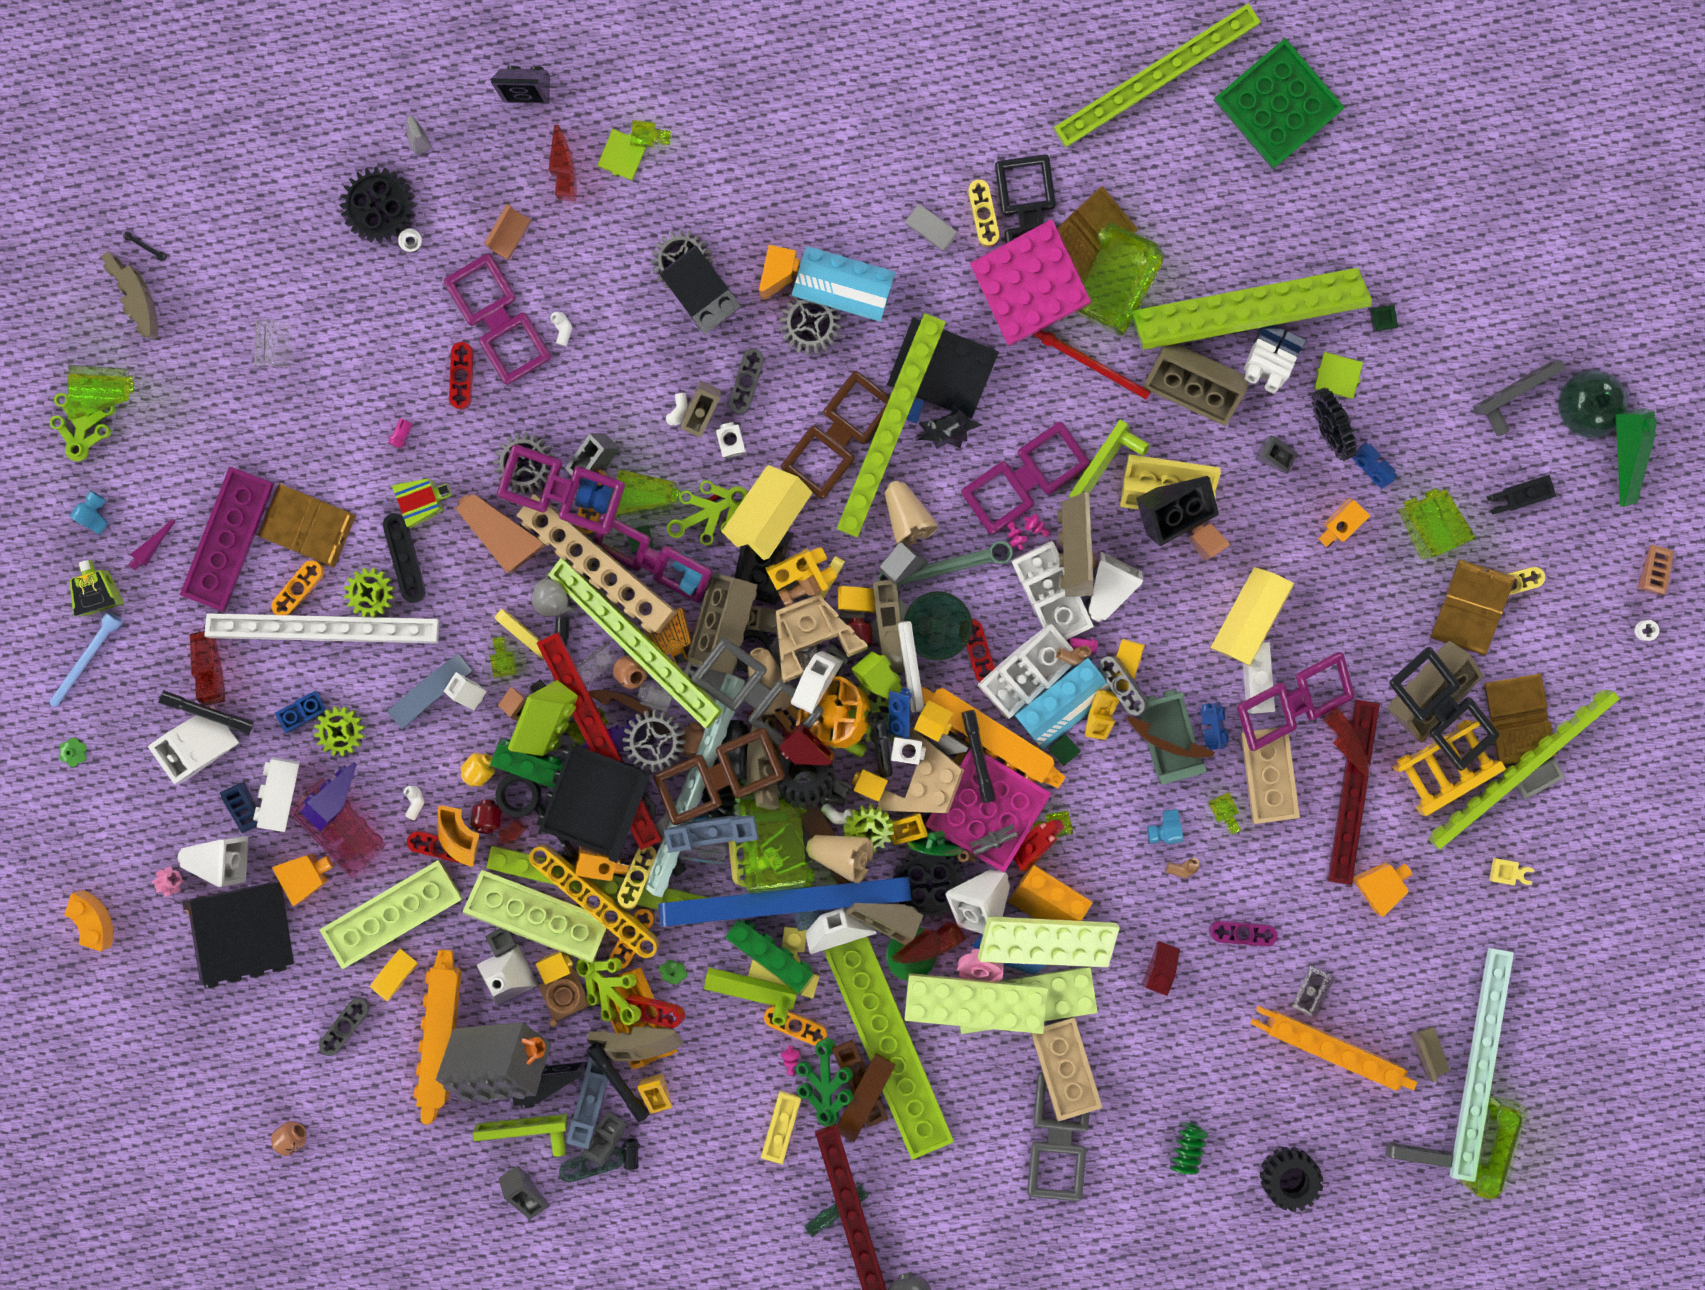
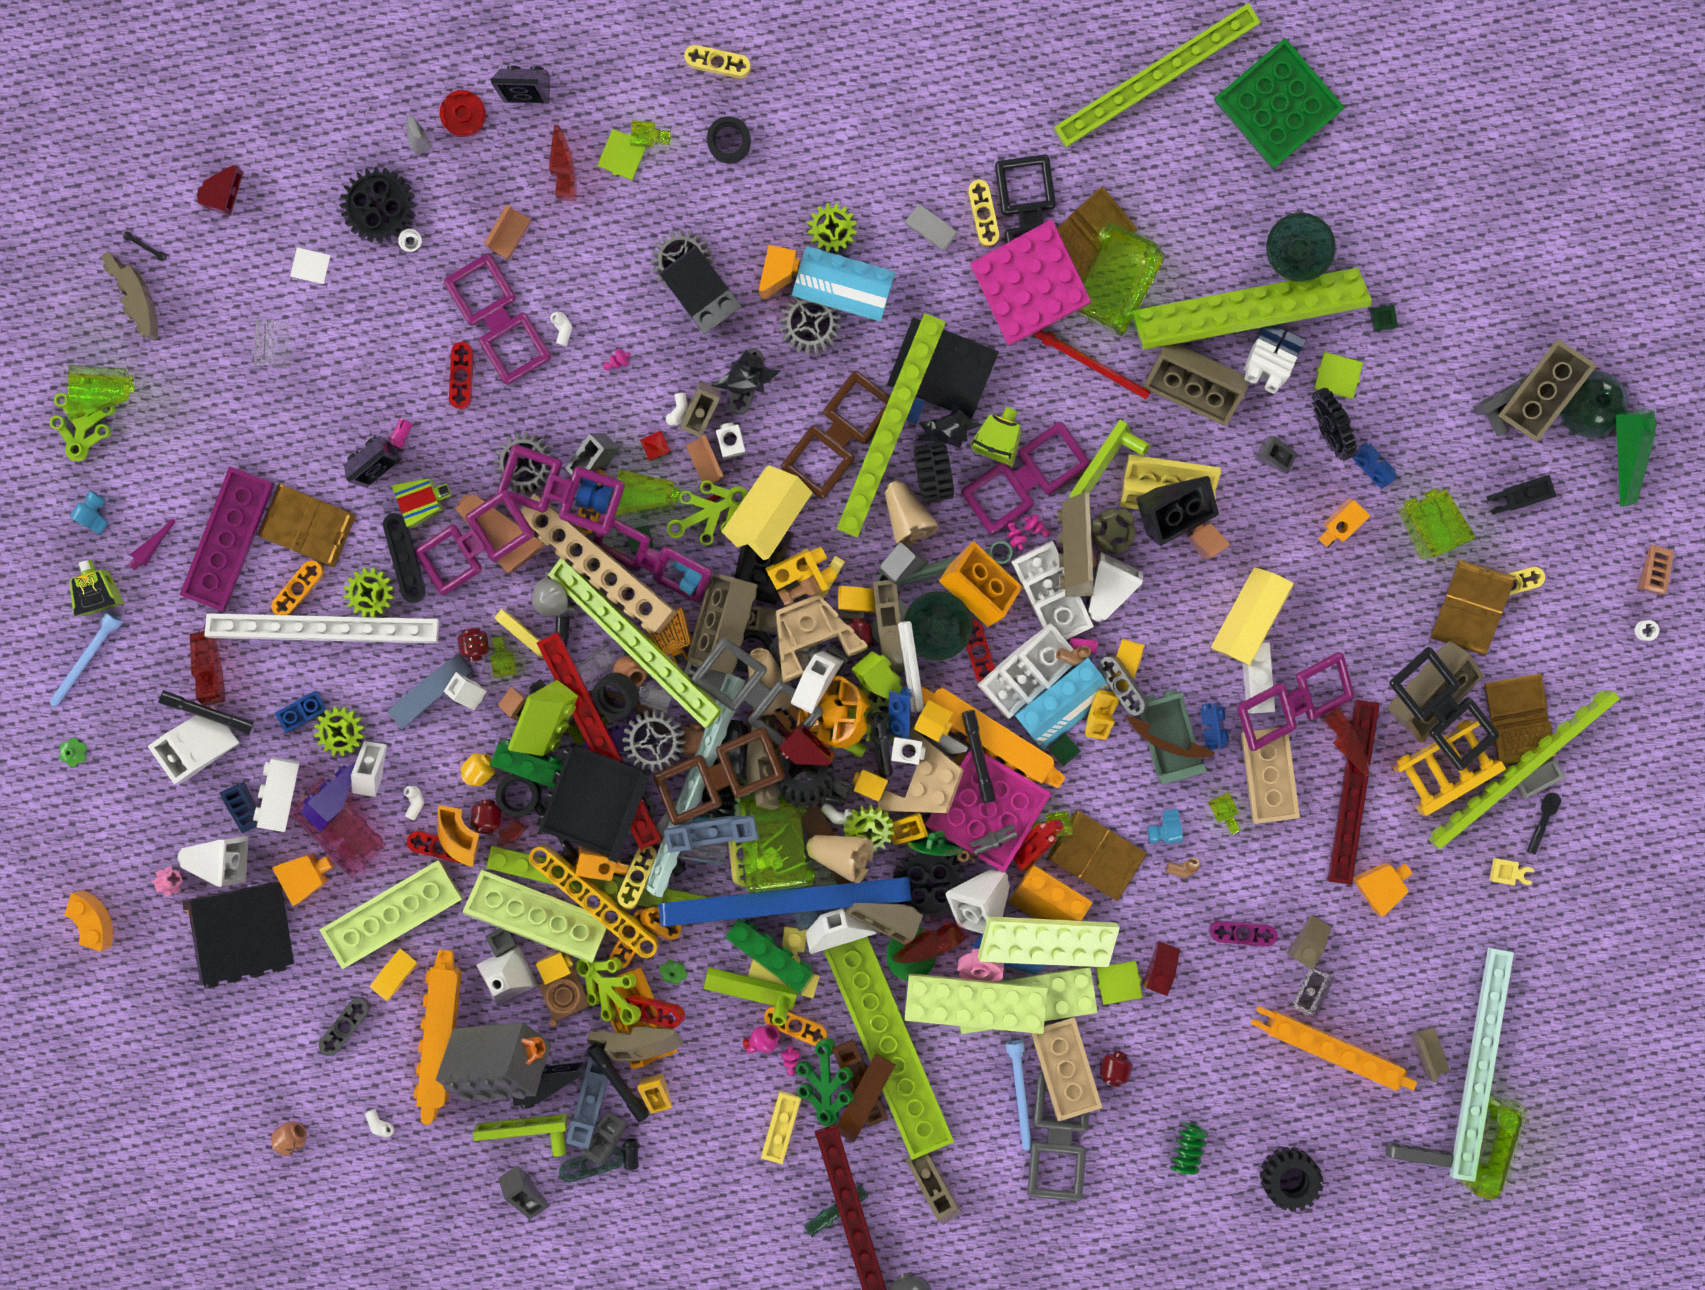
(220, 190): none -> dark red slope
(310, 265): none -> white sticker
(368, 769): none -> white slope
(371, 462): none -> black slope
(378, 1126): none -> white arm
(462, 121): none -> red tile
(473, 644): none -> dark red head
(474, 542): none -> magenta bar
(606, 705): none -> black tyre
(616, 361): none -> dark pink hair
(655, 445): none -> red tile
(655, 926): none -> light orange beam
(705, 460): none -> nougat panel
(719, 124): none -> black tyre
(735, 59): none -> light yellow beam
(746, 375): none -> black hair
(762, 1039): none -> dark pink animal
(840, 227): none -> lime gear
(934, 472): none -> black tyre
(934, 1188): none -> dark tan slope
(981, 584): none -> light orange slope
(998, 437): none -> lime torso
(1015, 1050): none -> light blue piece
(1097, 856): none -> pearl gold piece
(1114, 530): none -> olive piece
(1116, 1068): none -> dark red head
(1119, 982): none -> lime piece
(1310, 942): none -> dark tan slope
(1312, 244): none -> clear green piece
(1547, 390): none -> dark tan slope
(1549, 807): none -> black piece

